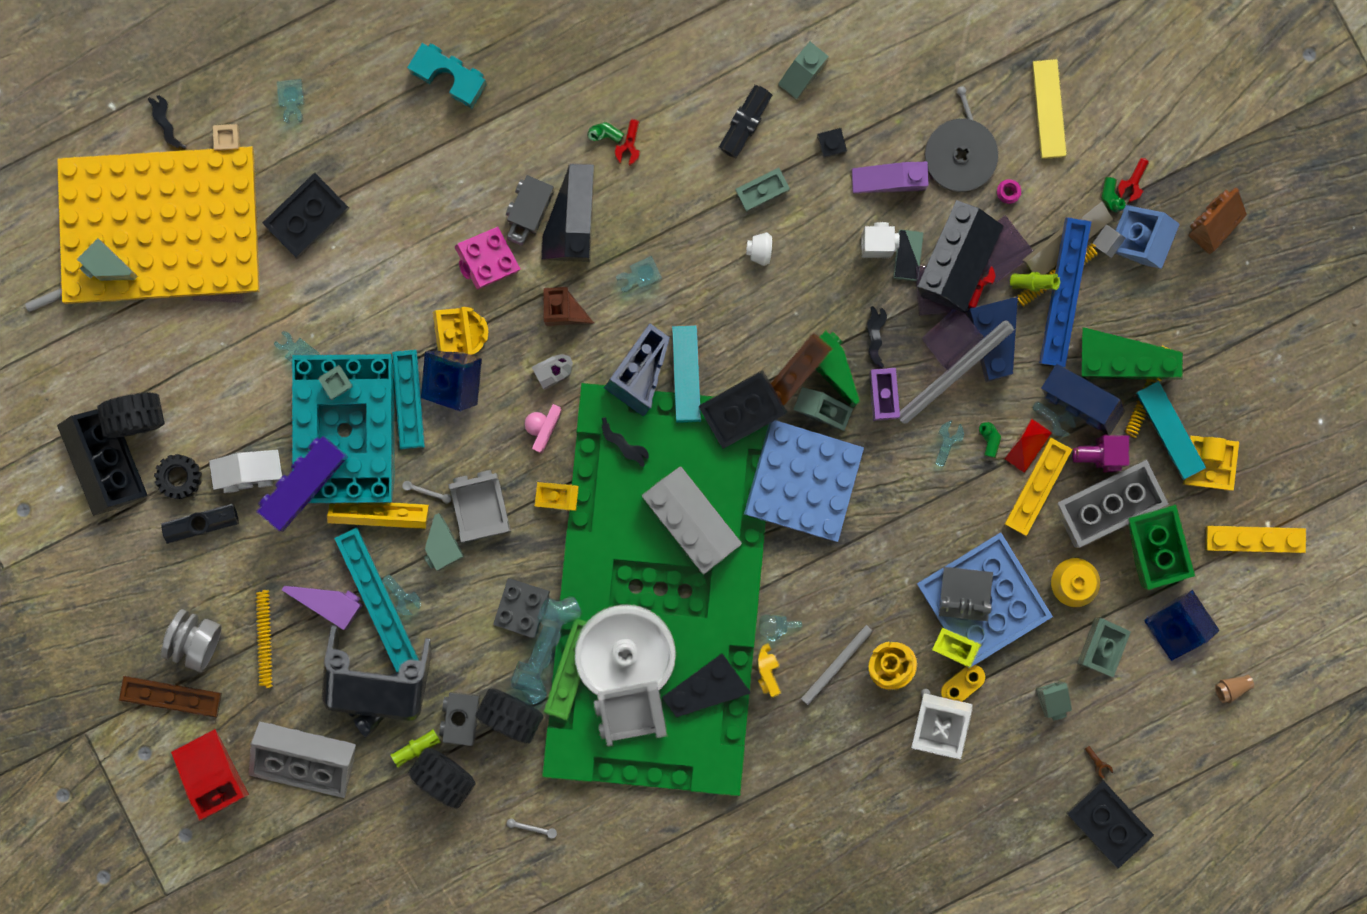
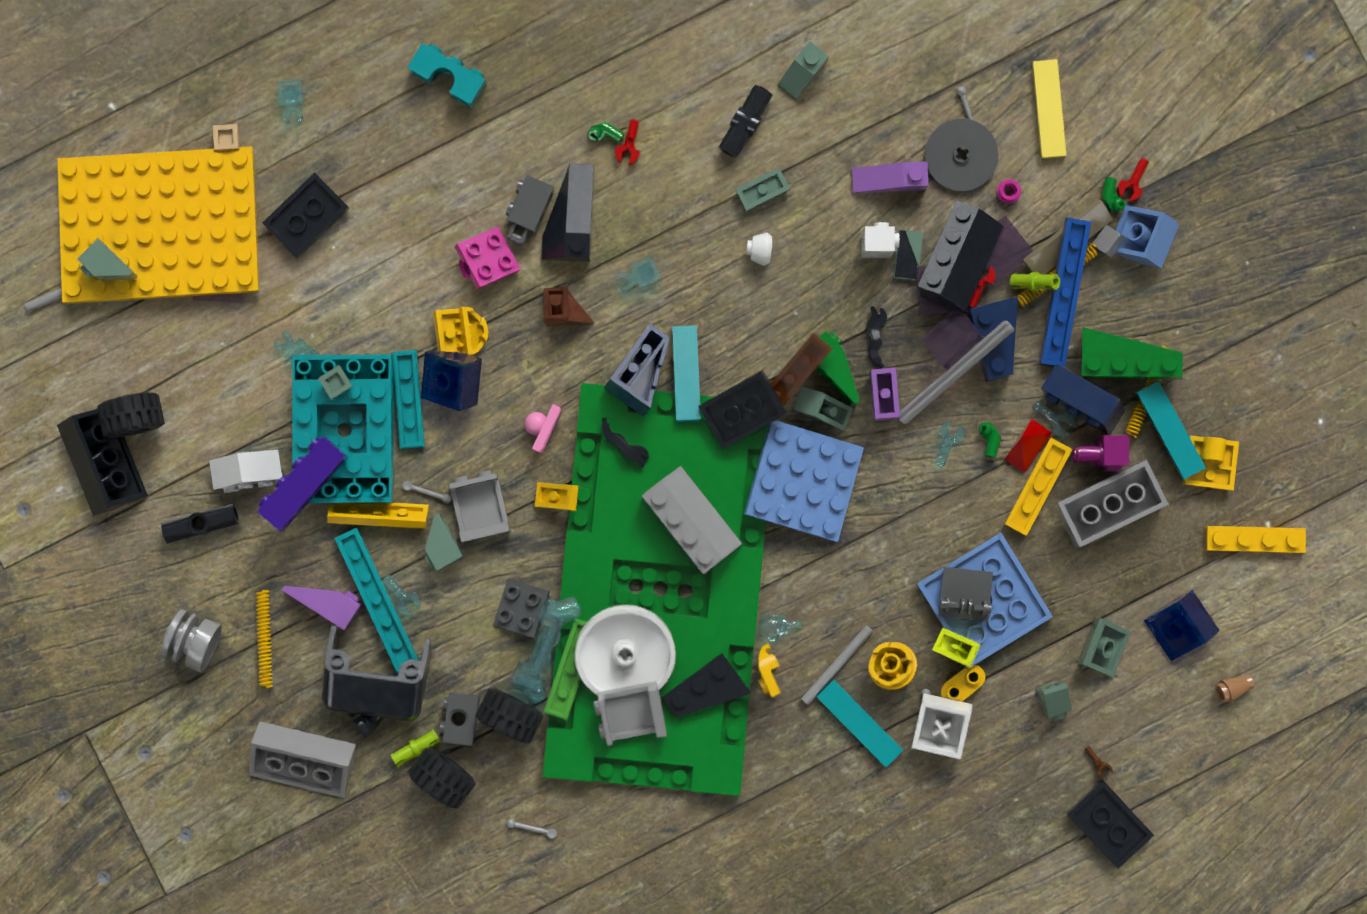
(159, 115): black hair -> none
(167, 466): black tyre -> none
(170, 696): reddish brown tile -> none
(208, 774): red slope -> none
(553, 370): light grey rock -> none
(832, 143): black plate -> none
(859, 723): none -> teal tile
(1075, 582): yellow cone -> none
(1160, 548): green slope -> none
(1218, 221): dark orange slope -> none

